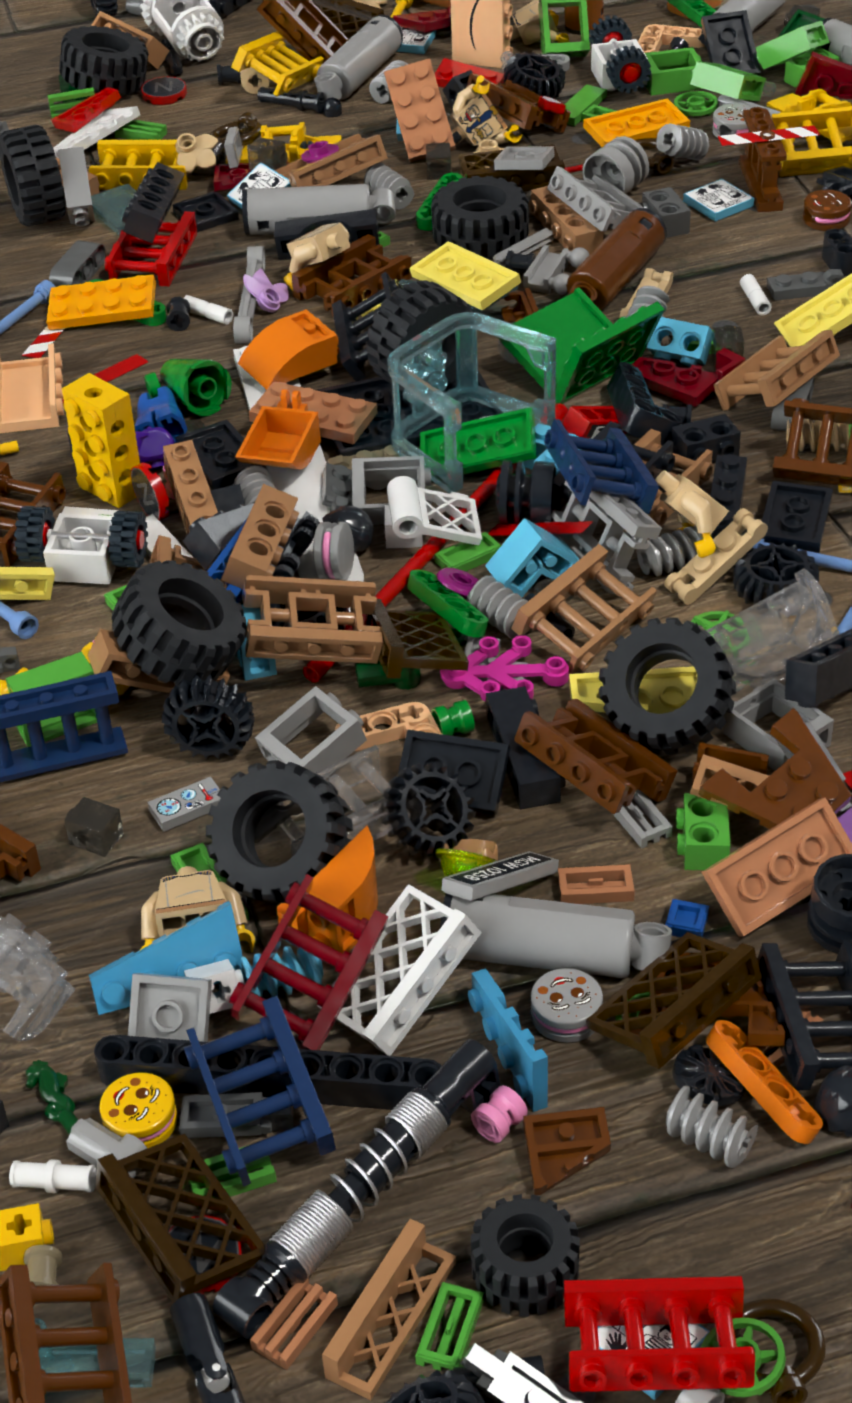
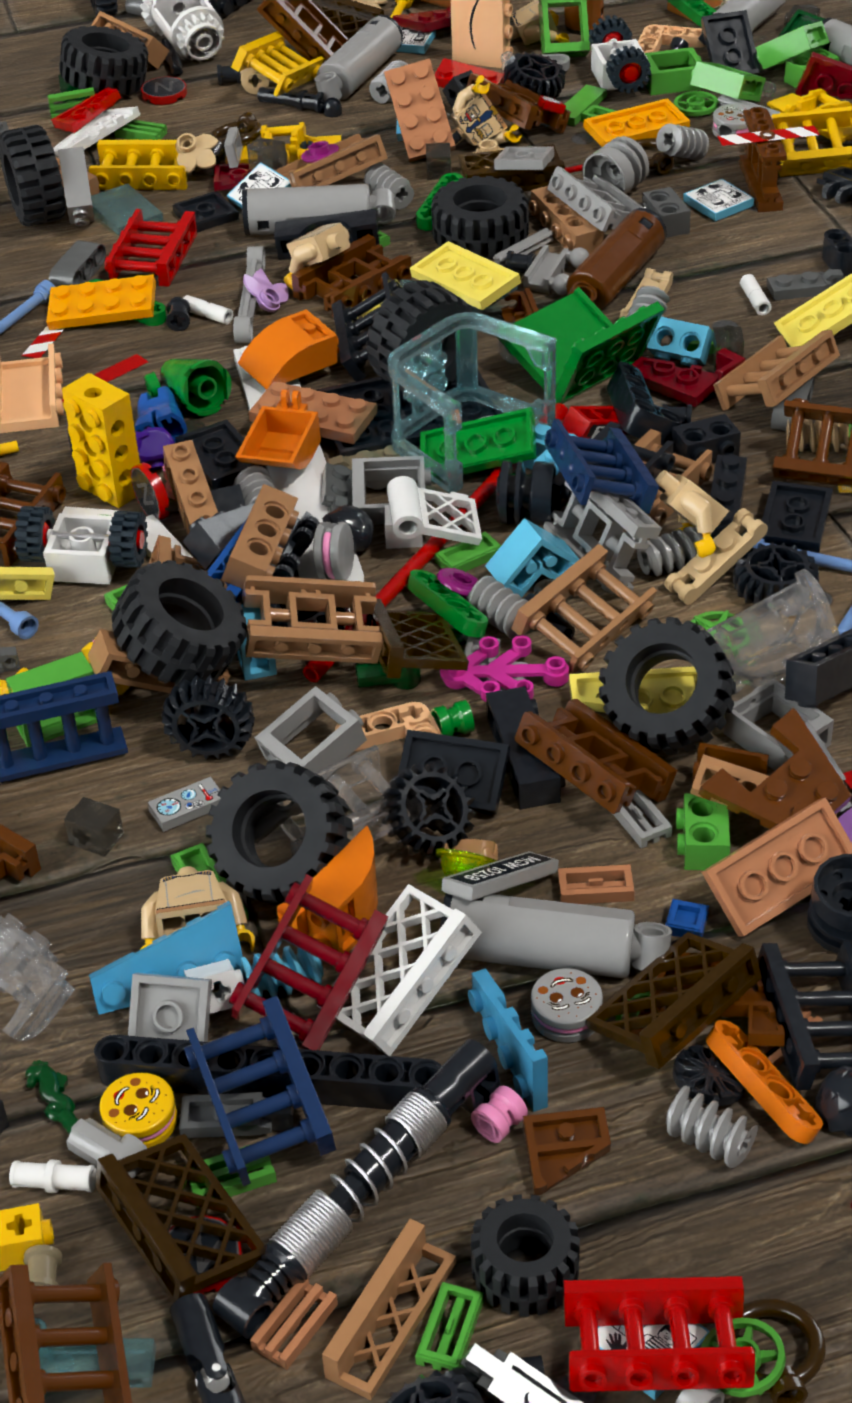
(152, 202): black brick -> none
(552, 527): red sticker -> none
(827, 210): reddish brown head -> none

